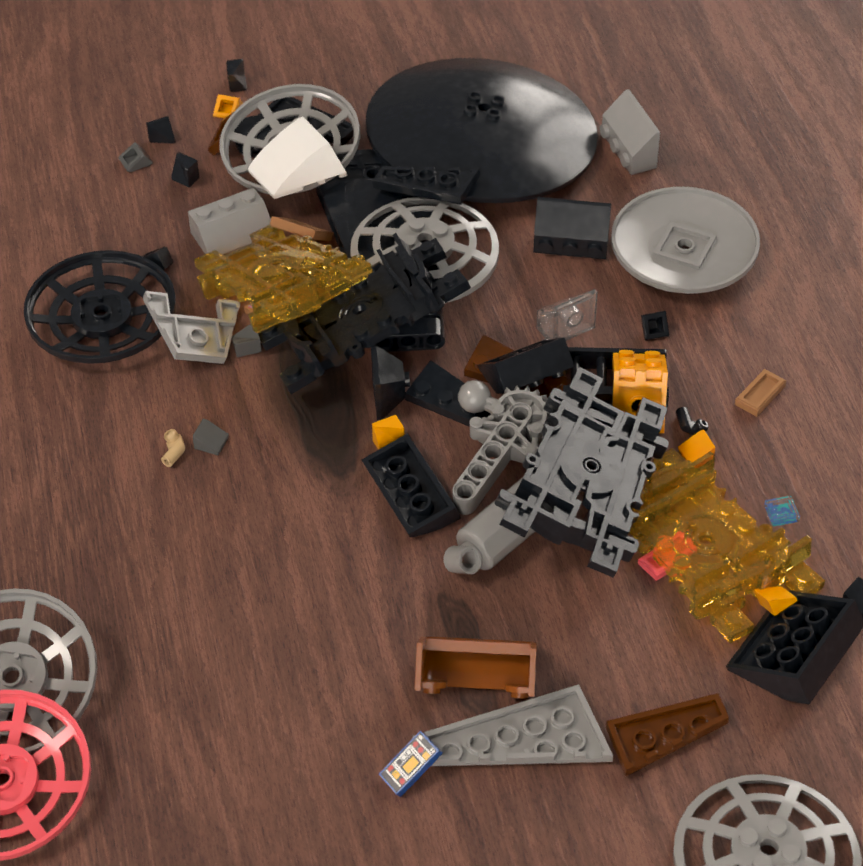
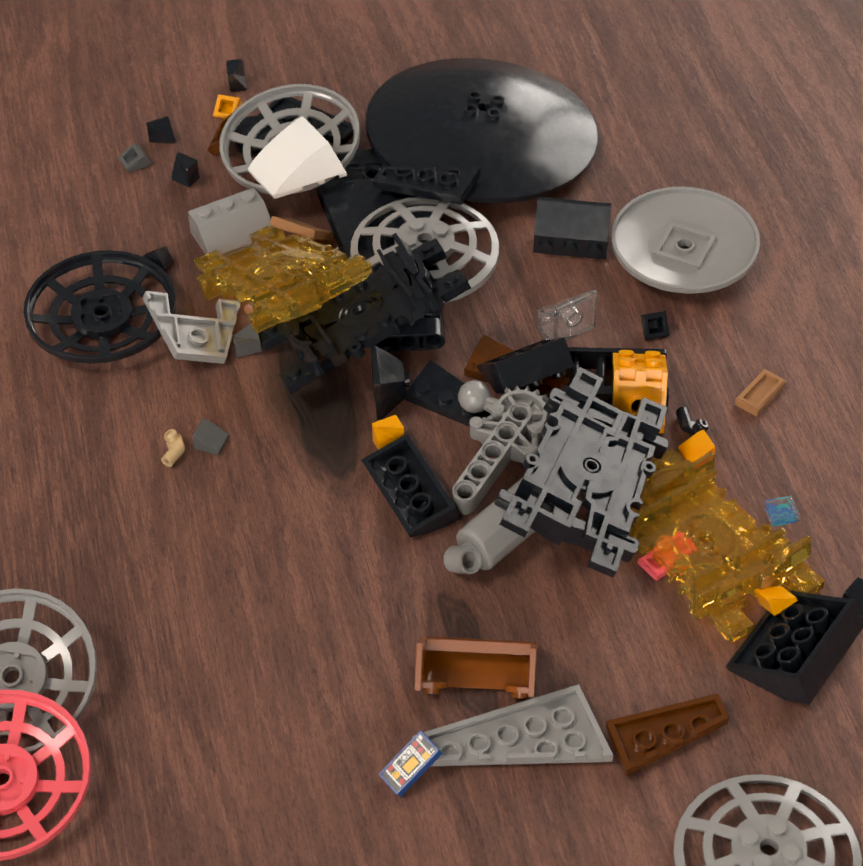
(631, 134): light grey slope -> none

